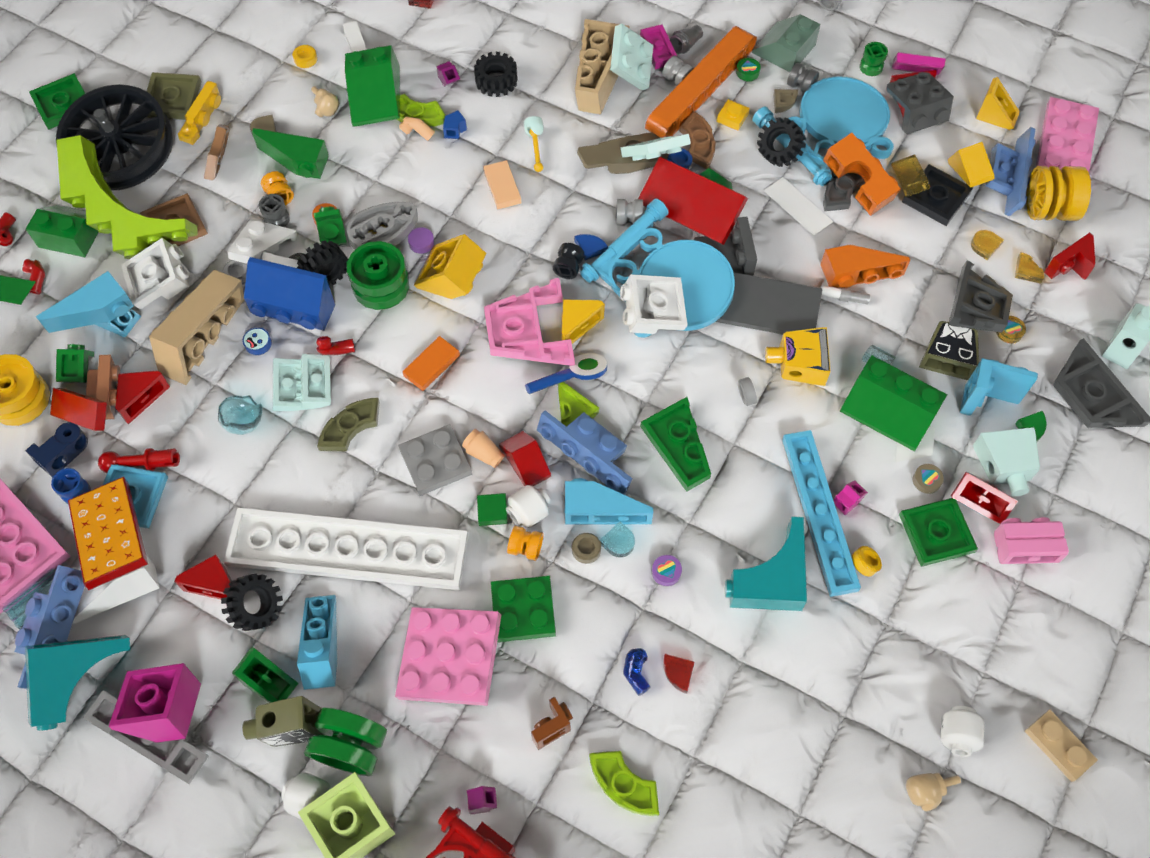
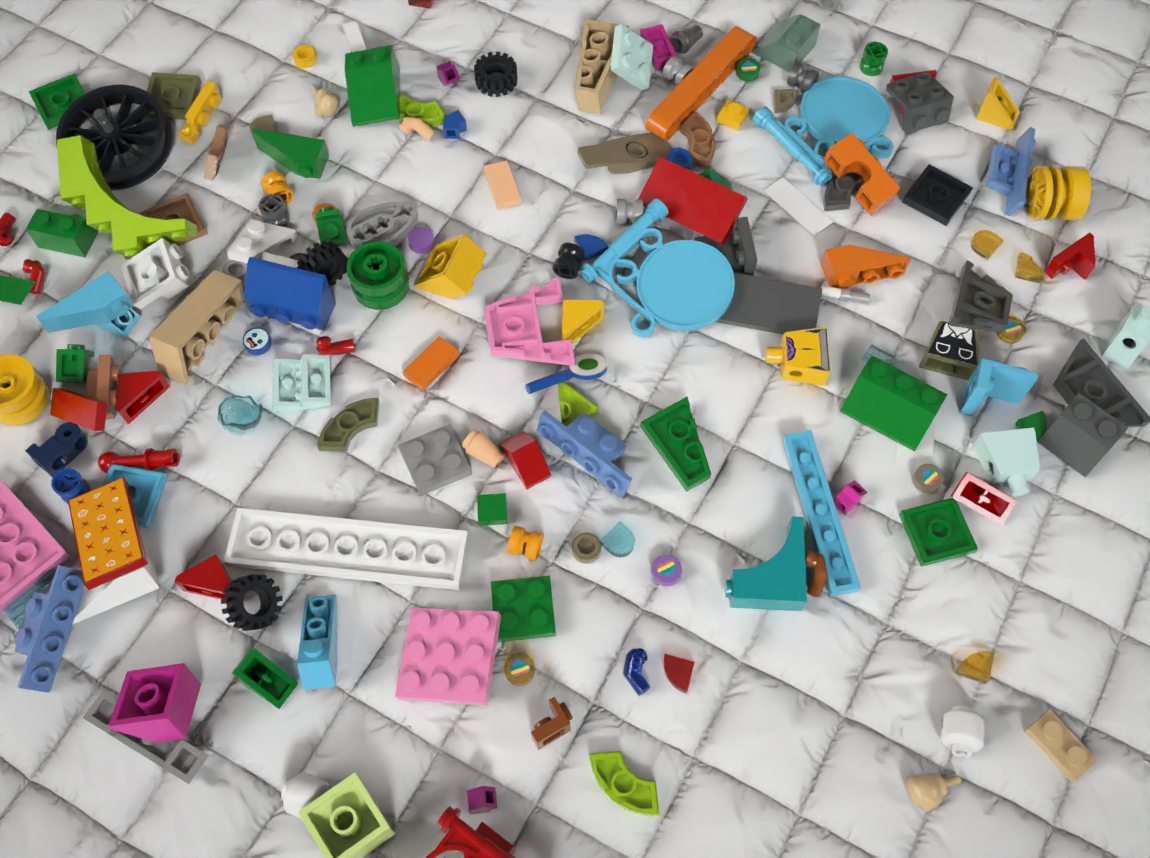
(55, 671): teal arch -> none
(283, 722): olive torso -> none
(345, 741): green wheel -> none
(519, 669): none -> clear yellow tile
(528, 506): white head -> none
(534, 127): hinge -> none
(598, 505): medium azure slope -> none
(653, 304): white plate -> none
(655, 147): light aqua plate -> none
(747, 391): light grey tile -> none
(772, 132): black tyre -> none
(820, 573): none -> dark orange arm
(866, 561): yellow tile -> none
(910, 175): clear yellow tile -> none
(917, 63): dark pink tile -> none
(972, 165): yellow slope -> none
(977, 666): none -> clear yellow tile
(1030, 541): bright pink brick -> none
(1067, 134): bright pink plate -> none
(1082, 435): none -> dark grey slope

